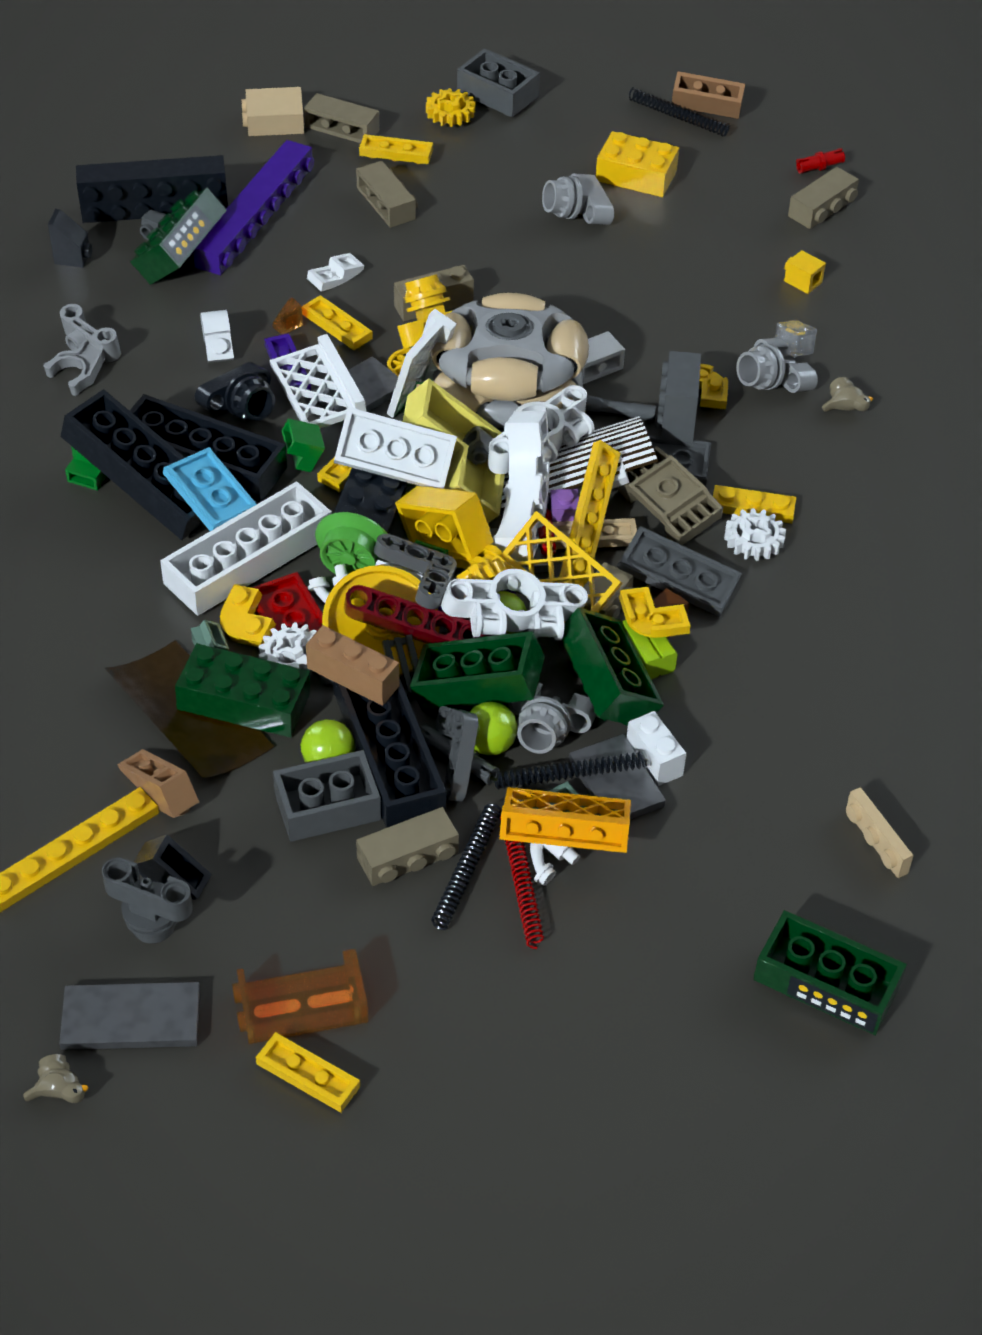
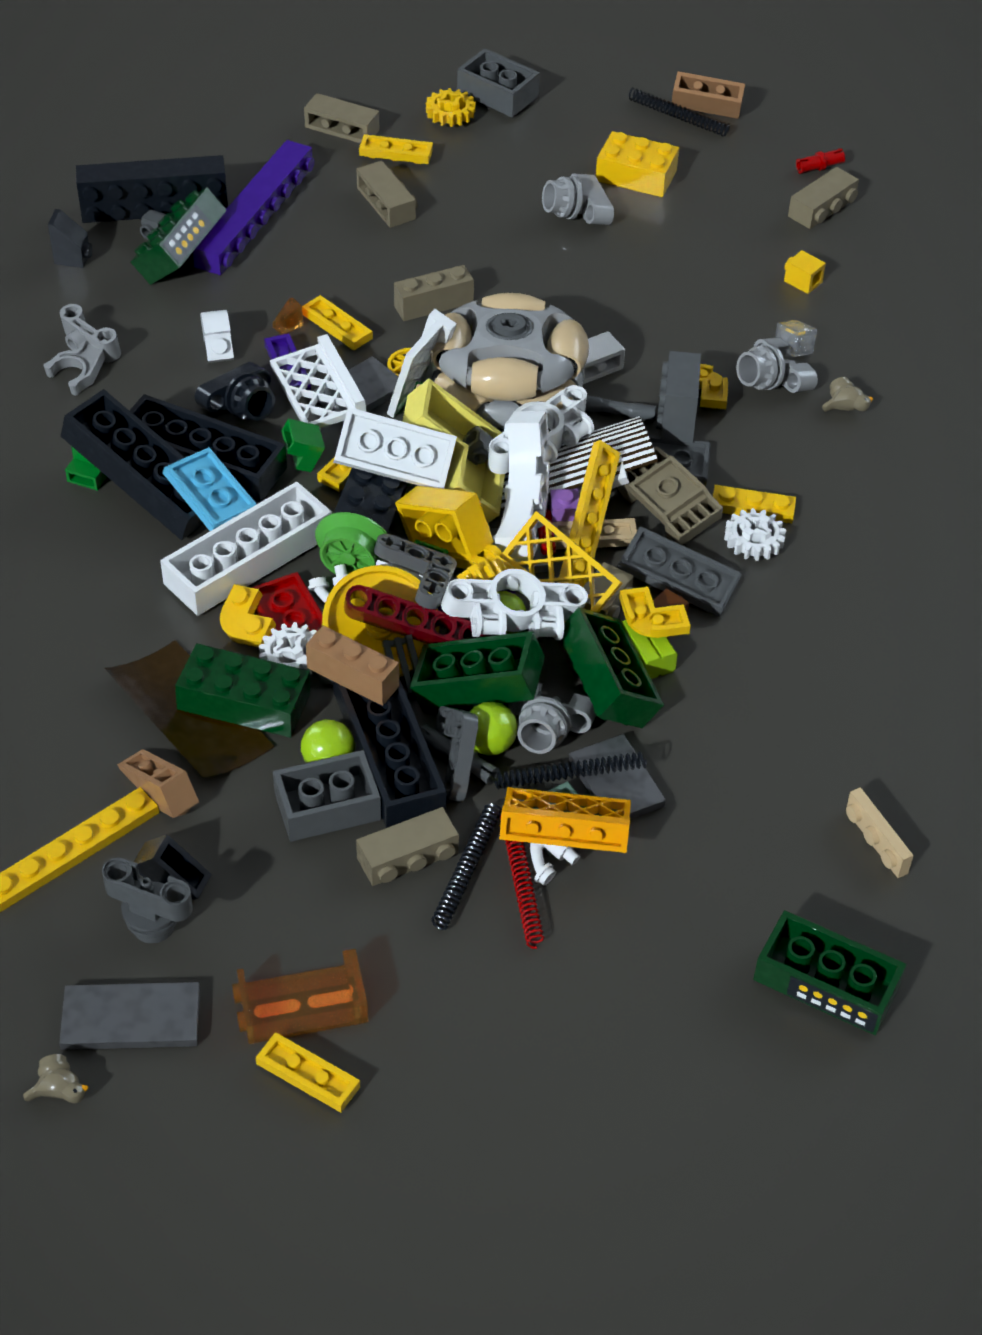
(209, 634): sand green piece -> none
(273, 111): tan brick -> none
(340, 270): white slope -> none
(424, 297): yellow beam -> none
(658, 747): white brick -> none

